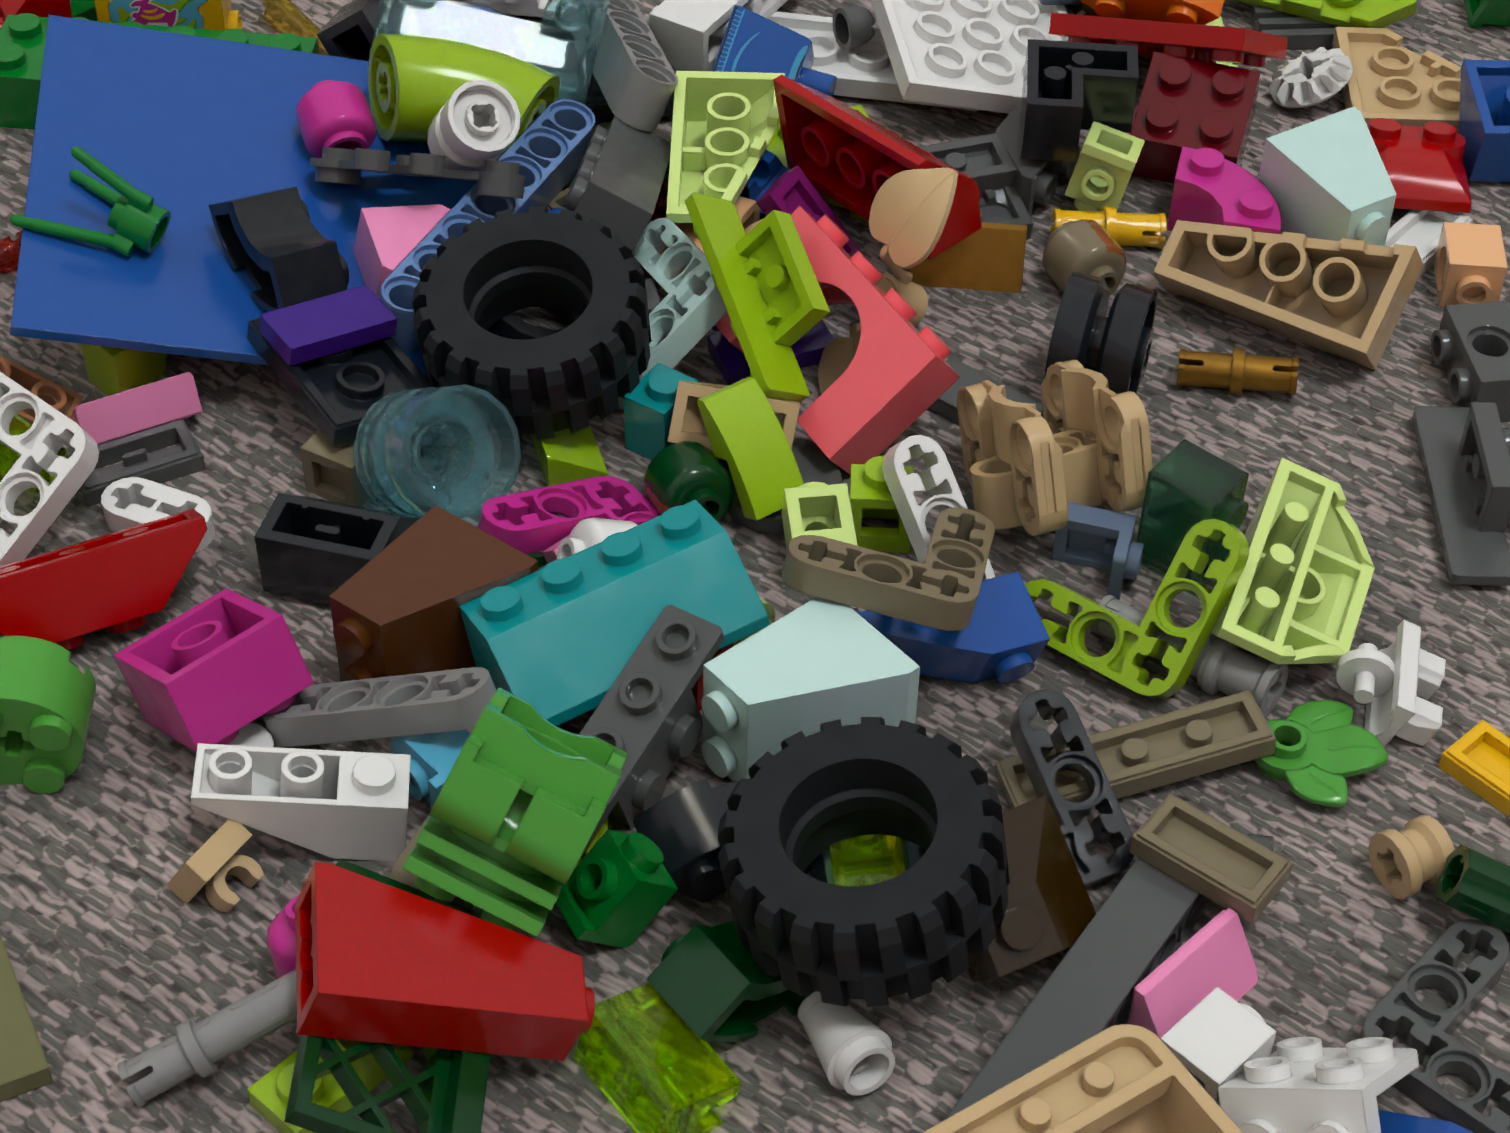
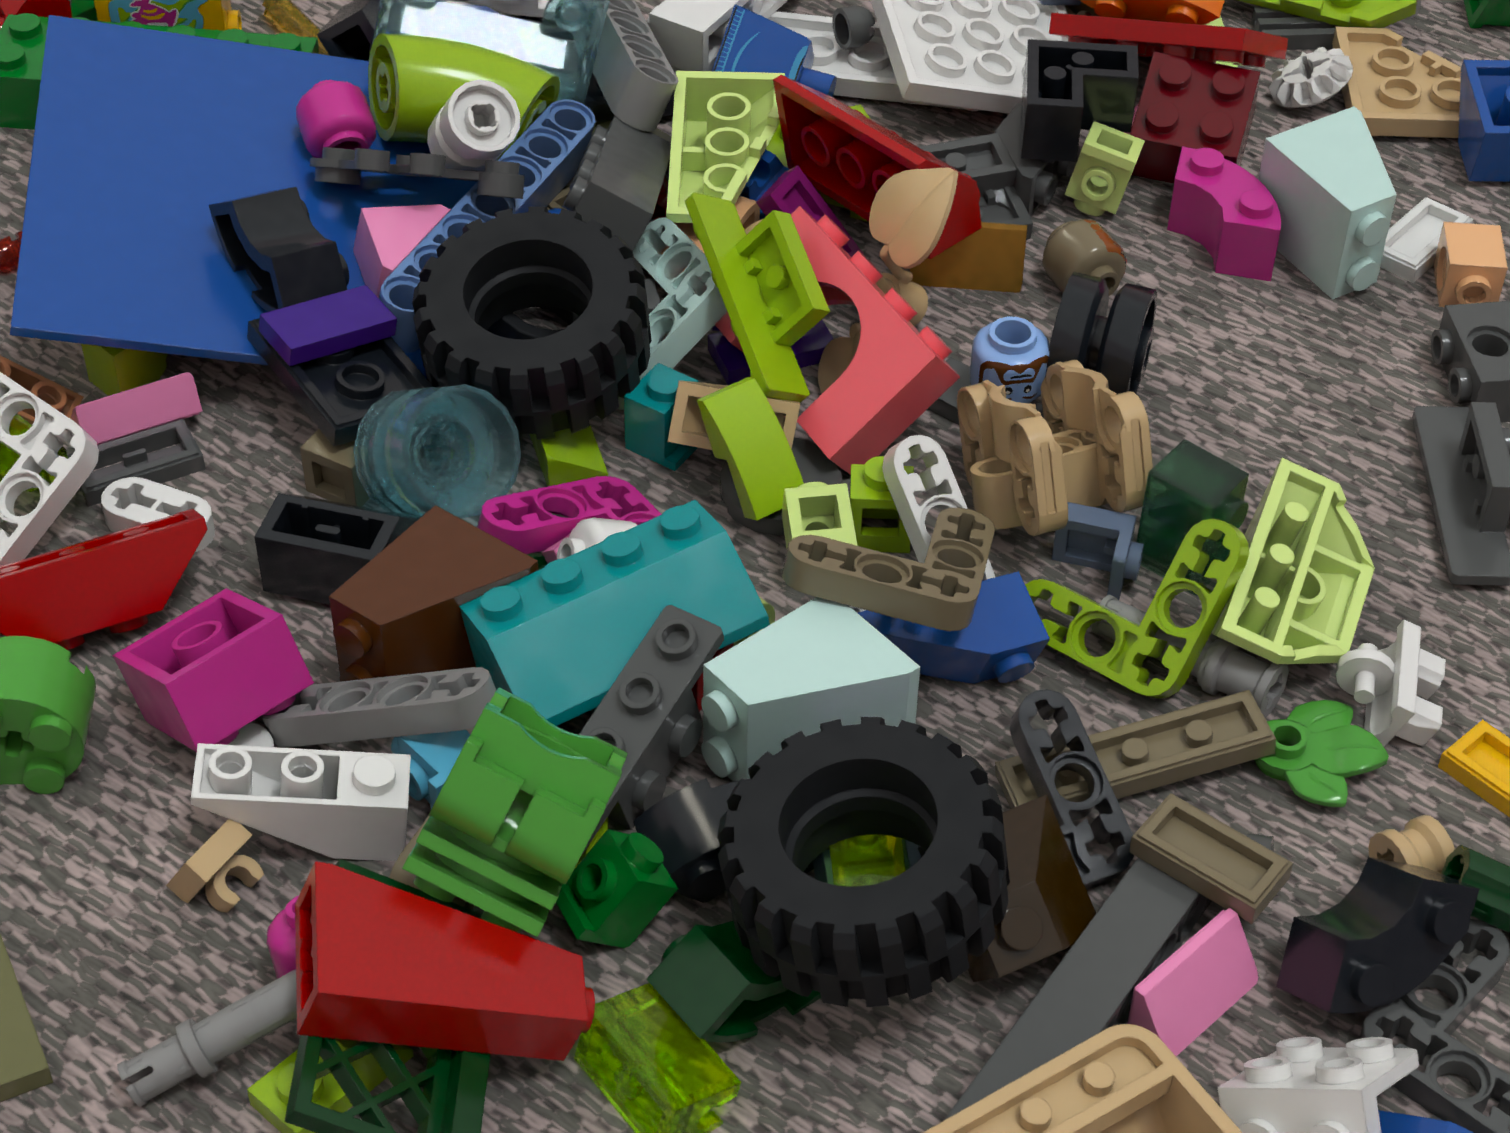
(134, 213): green plant -> none
(686, 474): dark green head -> none
(847, 1045): white cone -> none
(1011, 355): none -> light blue head
(1125, 228): yellow pin -> none
(1219, 1039): white brick -> none
(1237, 371): pearl gold pin -> none
(1306, 288): tan wedge -> none
(1377, 939): none -> black brick
(1424, 164): red slope -> none

